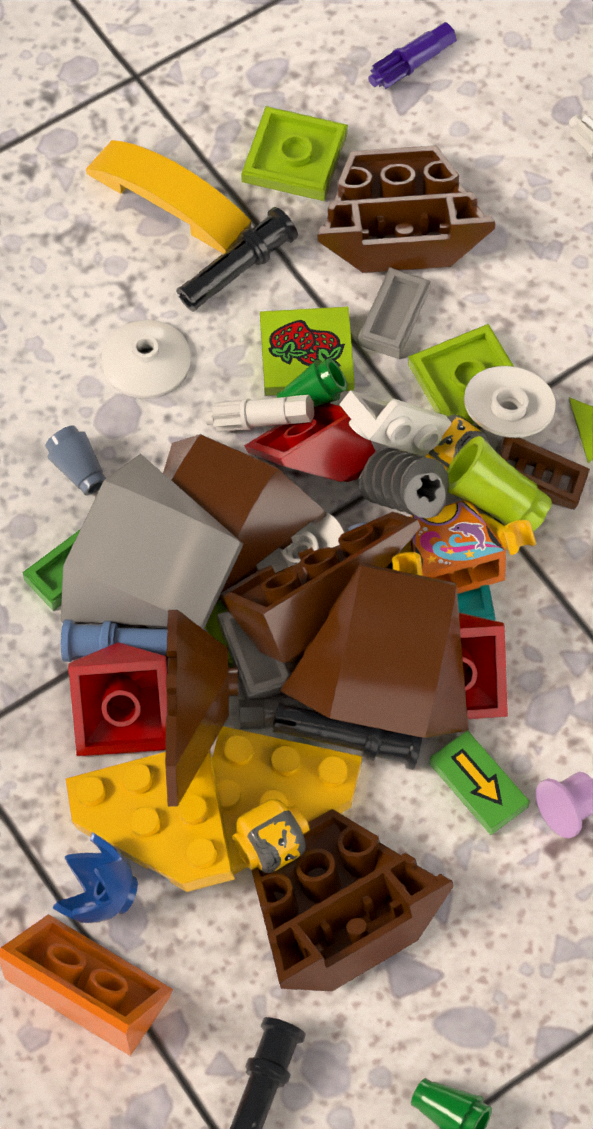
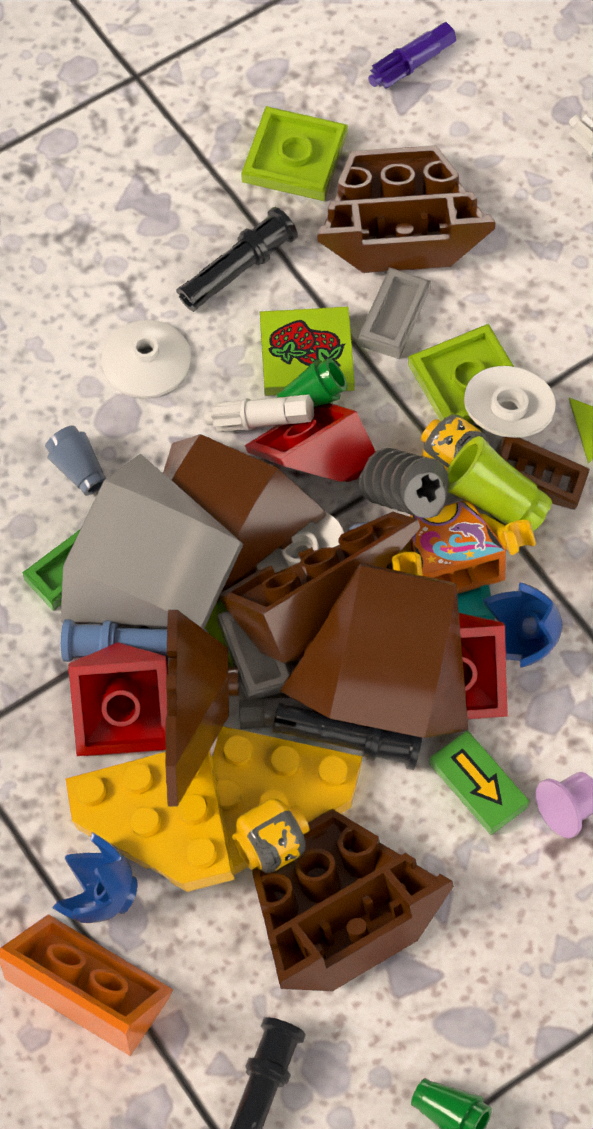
(172, 188): yellow slope -> none
(395, 423): white bracket -> none
(530, 623): none -> blue piece

